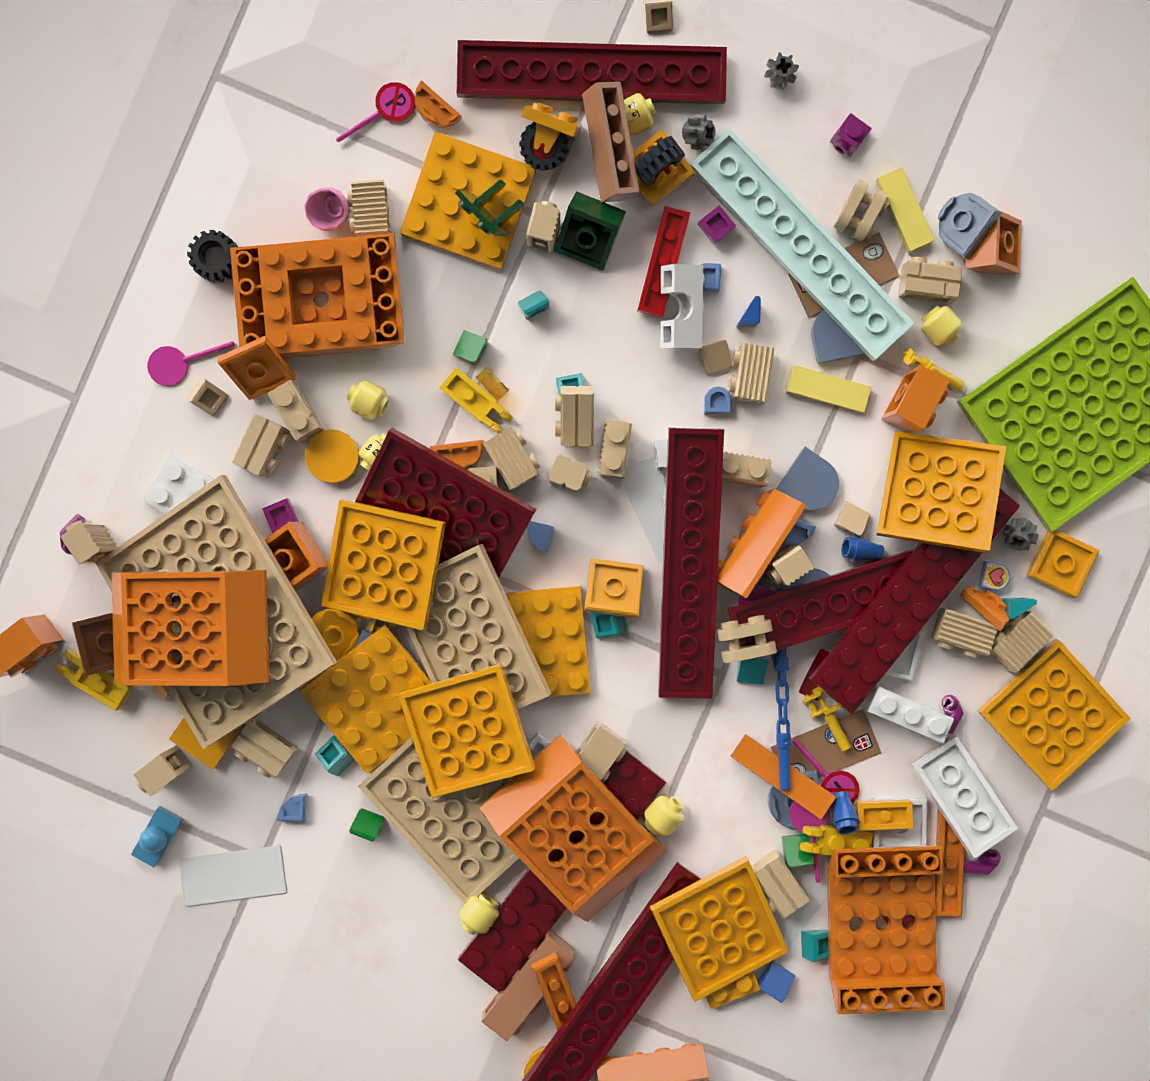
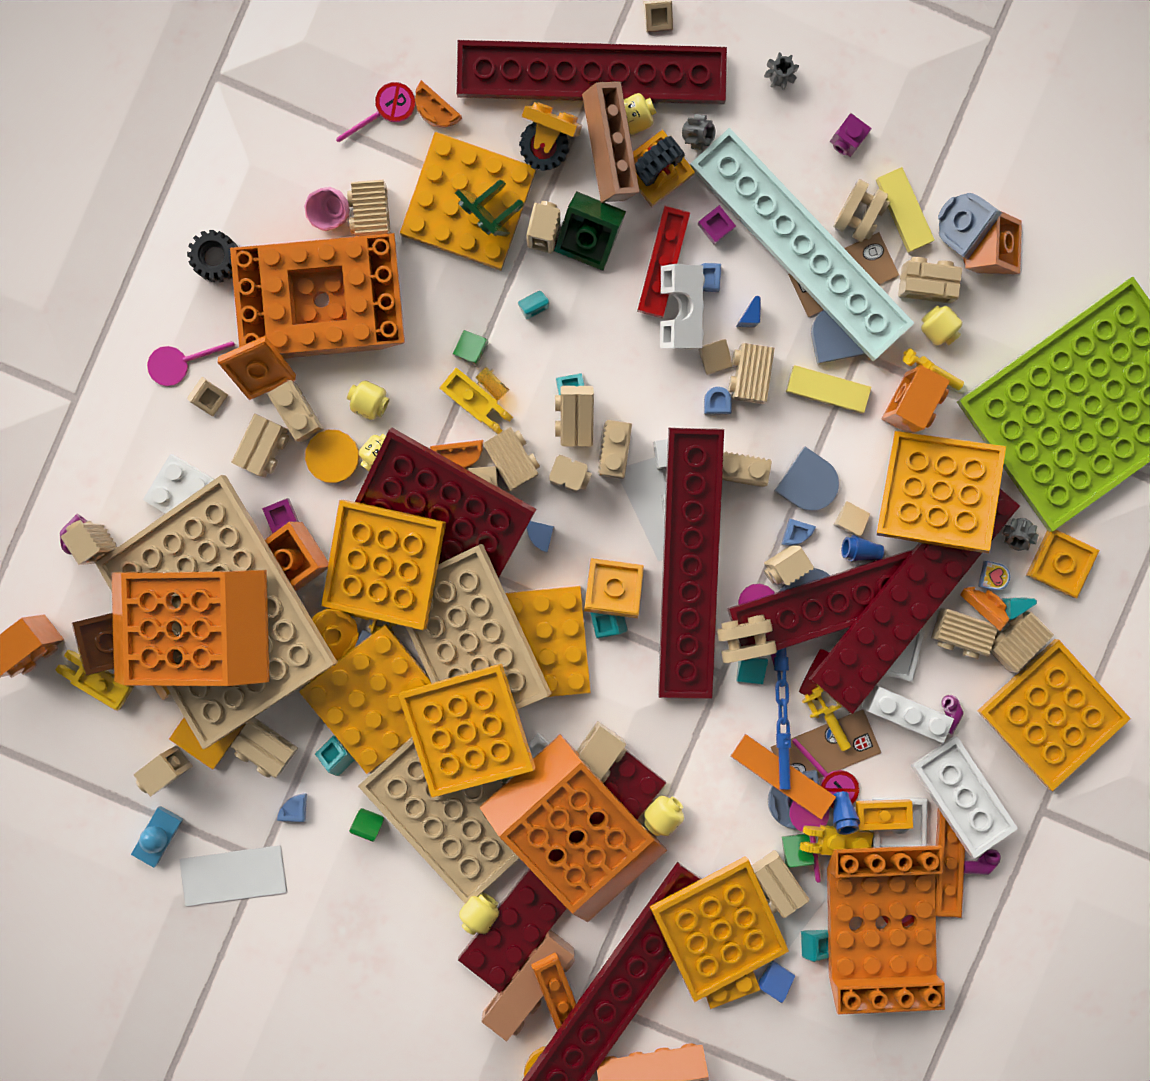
(758, 541): orange slope -> none

